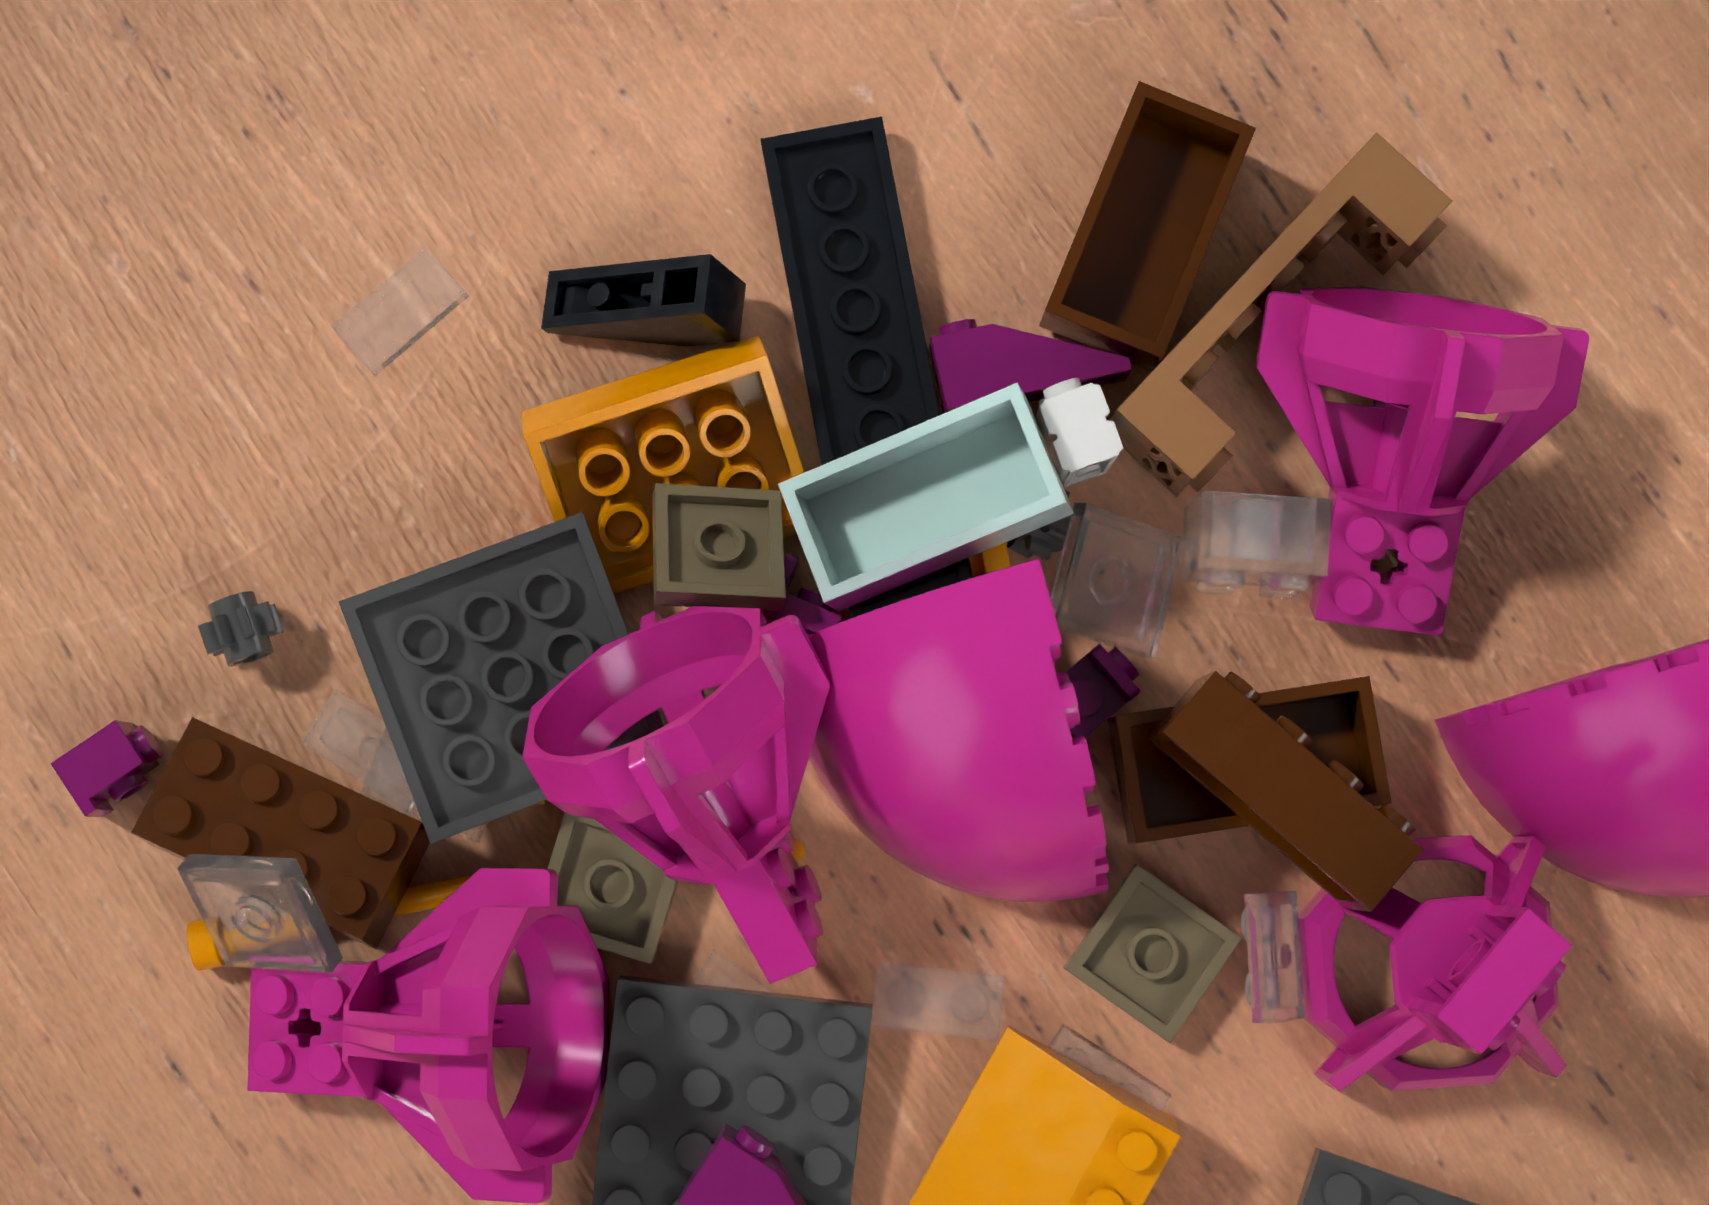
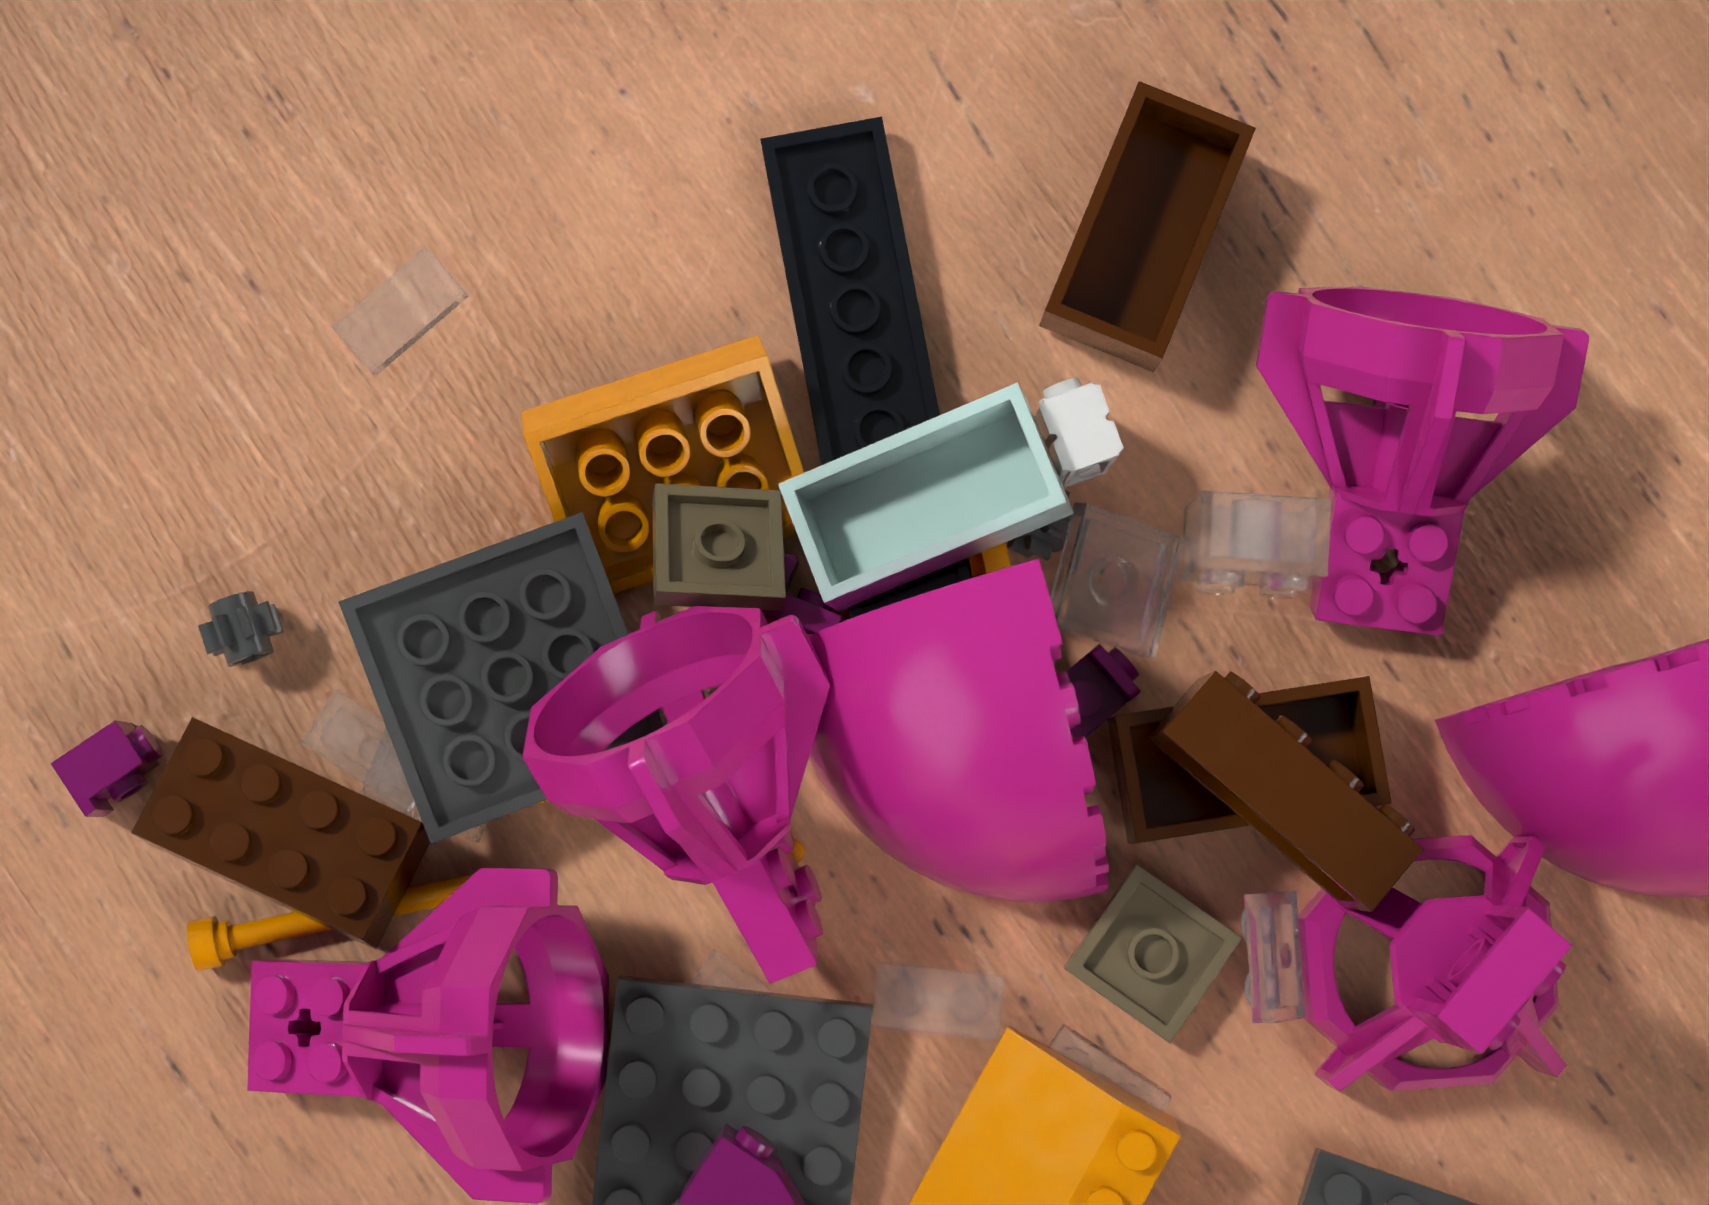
(260, 912): clear tile -> none
(614, 886): dark tan plate -> none
(648, 302): black slope -> none
(990, 357): magenta slope -> none
(1375, 206): medium nougat plate -> none

